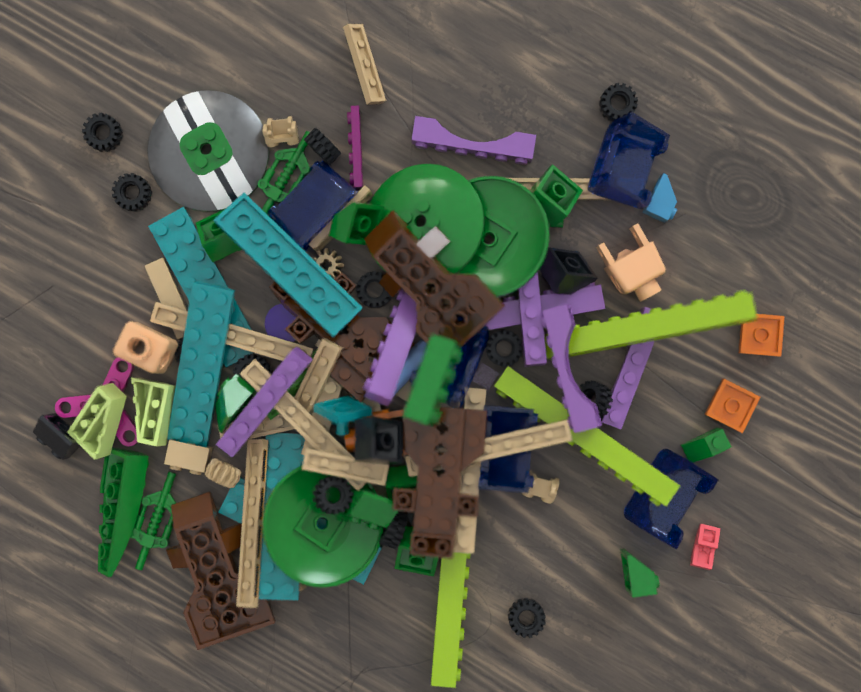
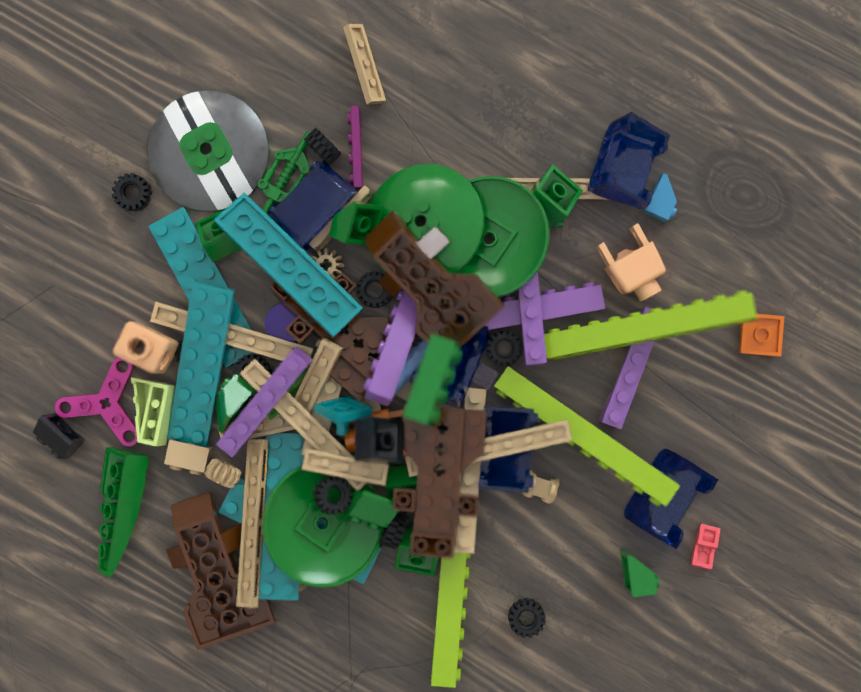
(90, 132): black tyre -> none
(99, 421): yellowish green wedge -> none
(148, 540): green bar -> none
(166, 287): tan tile -> none
(280, 131): tan piece -> none
(514, 147): medium lavender arch -> none
(566, 271): black slope -> none
(582, 411): medium lavender arch -> none
(602, 395): black tyre -> none
(618, 90): black tyre -> none
(706, 445): green slope -> none
(732, 405): orange plate -> none

